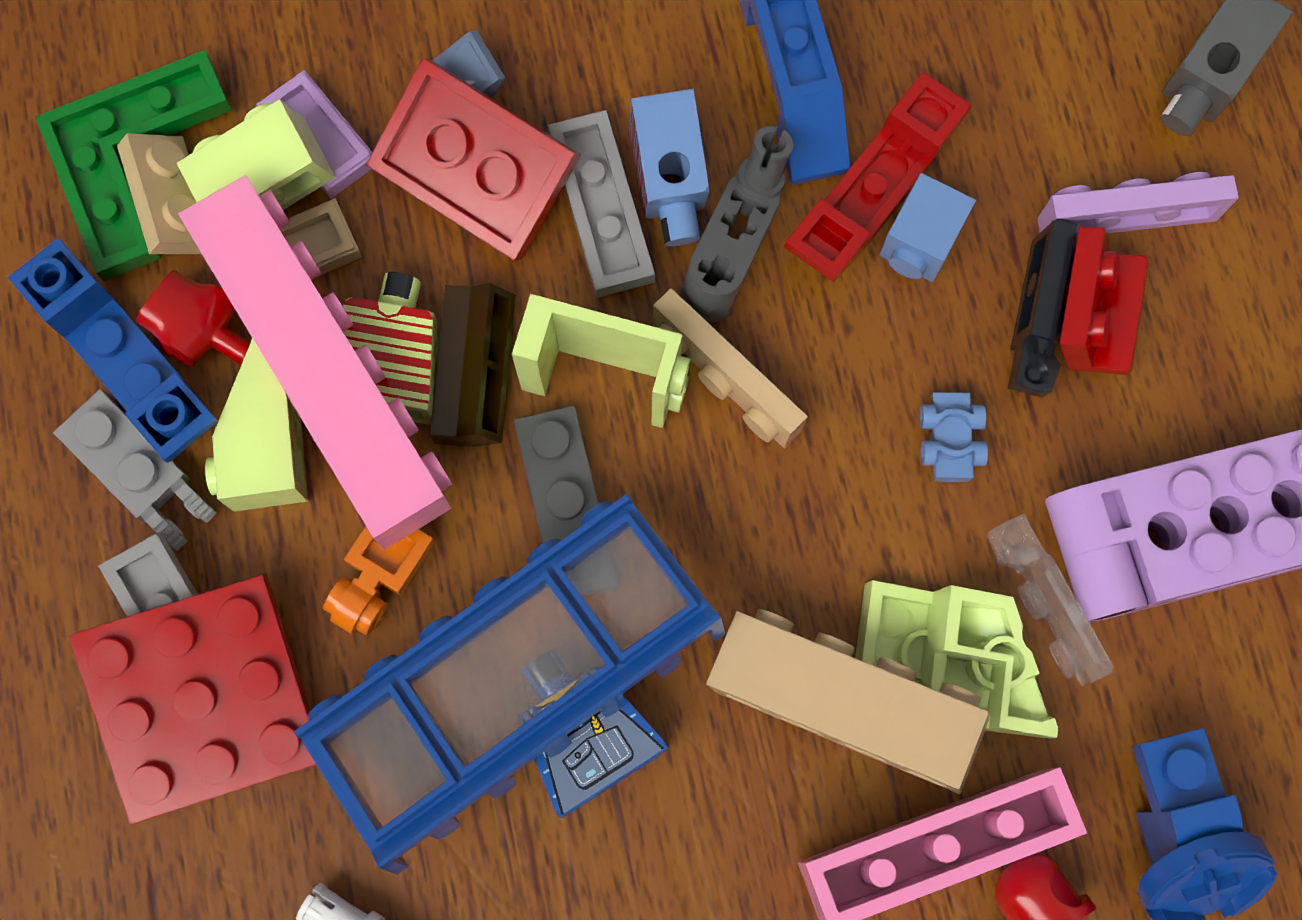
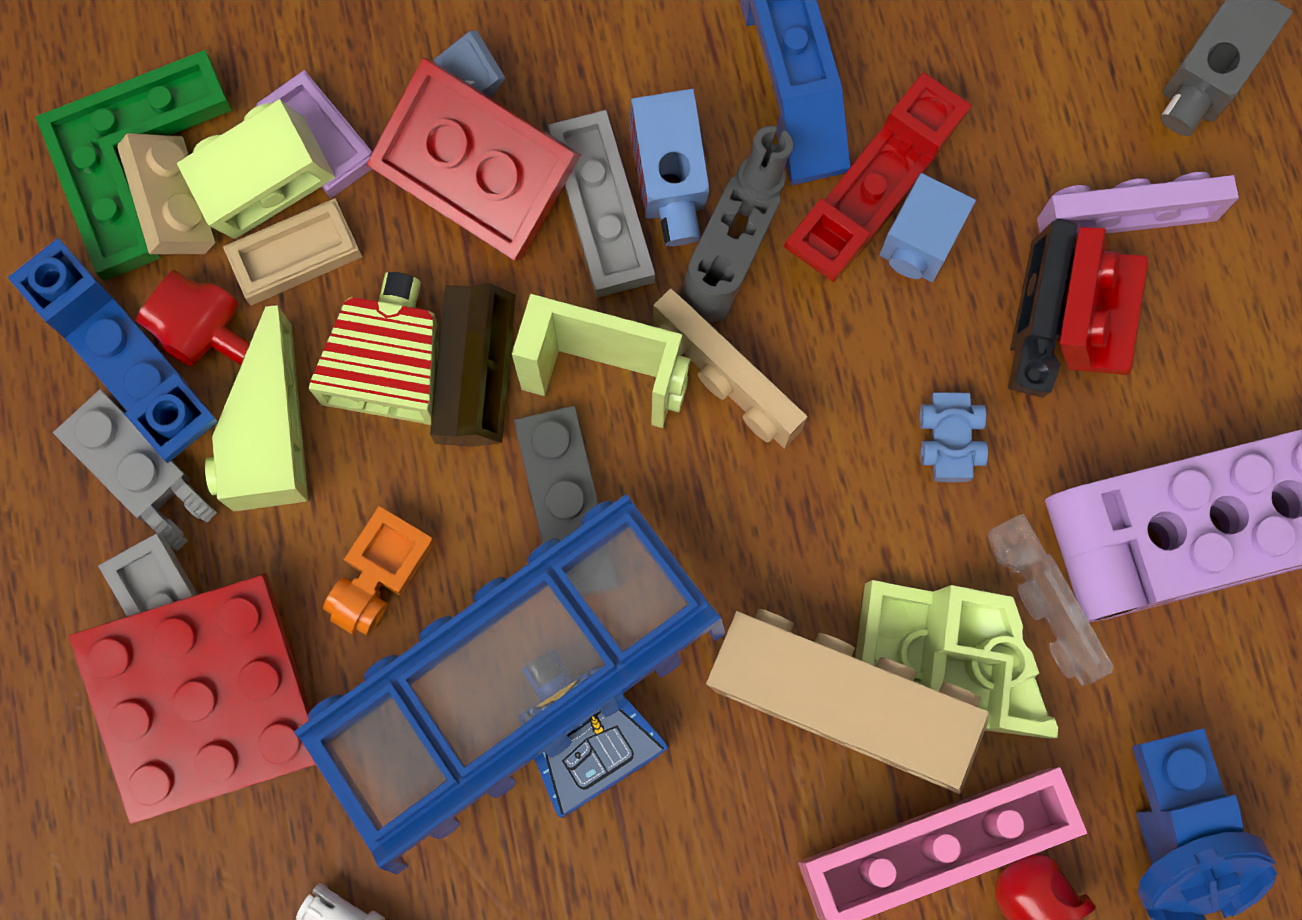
(316, 363): bright pink brick -> none

